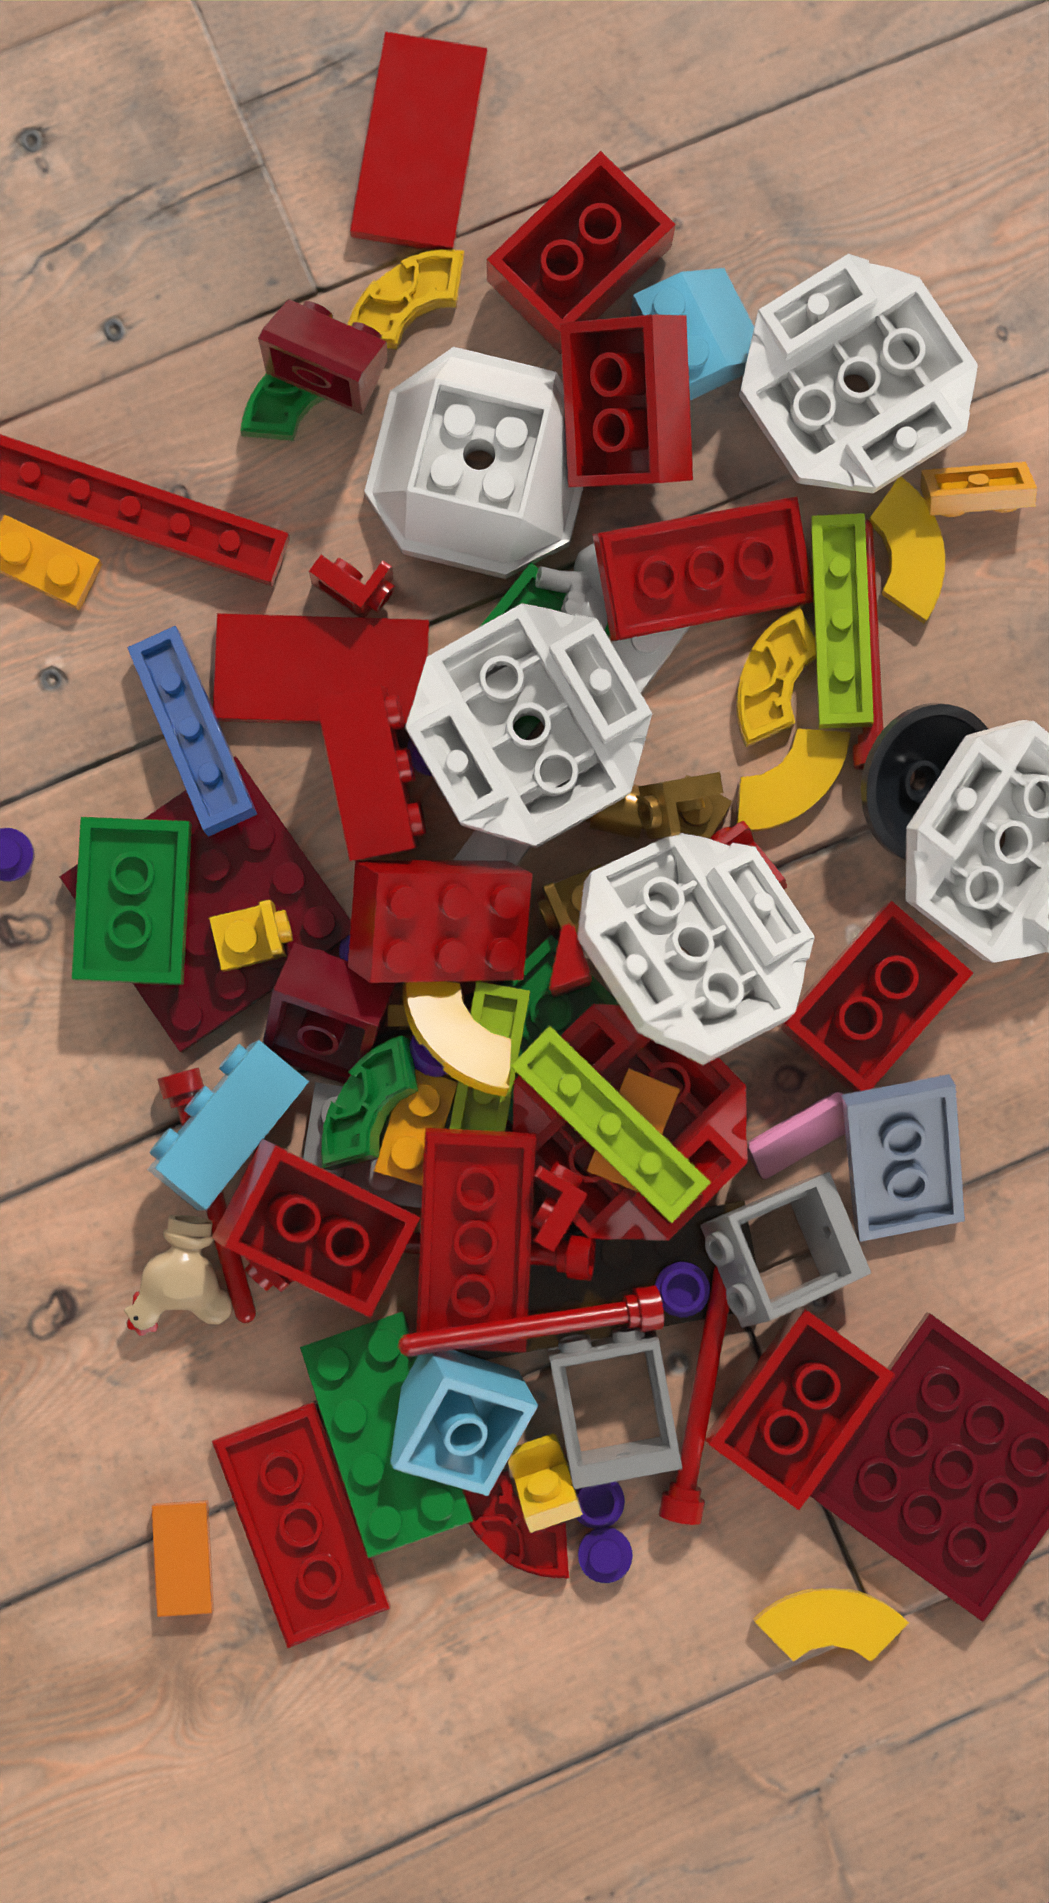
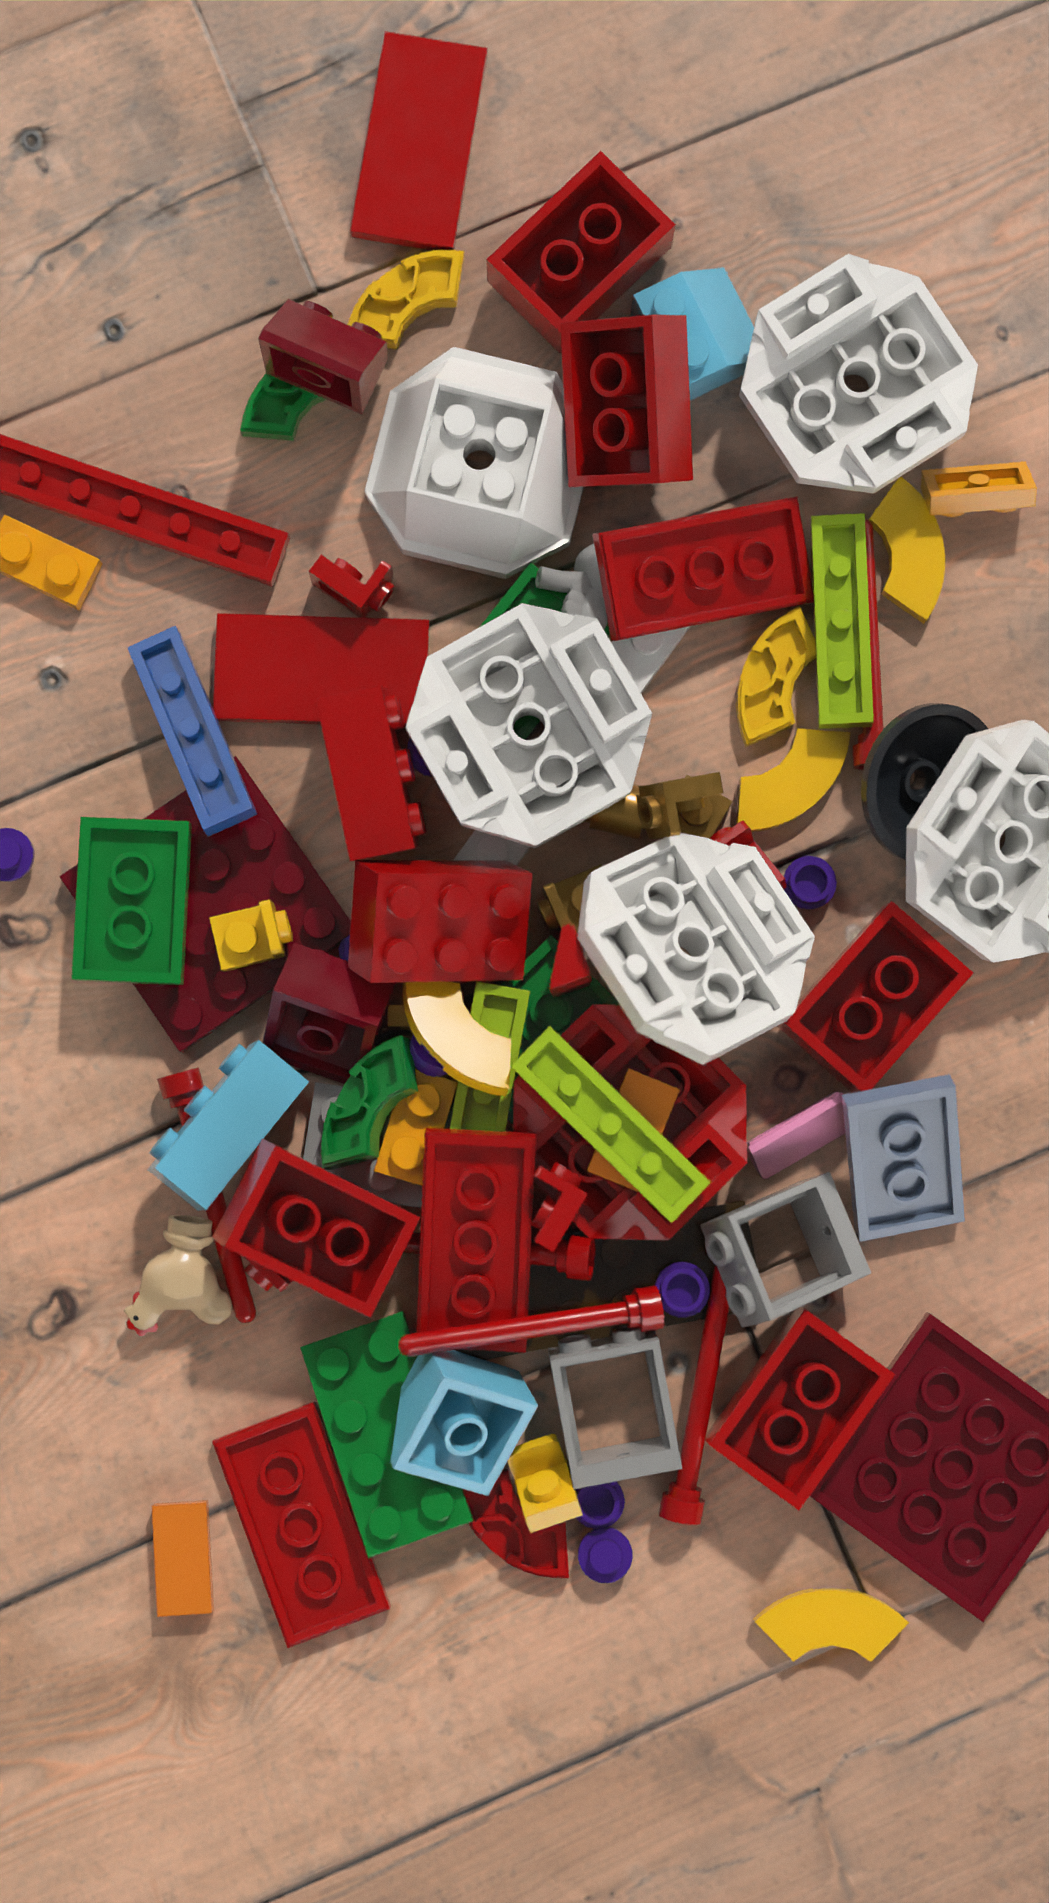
(810, 882): none -> dark purple plate

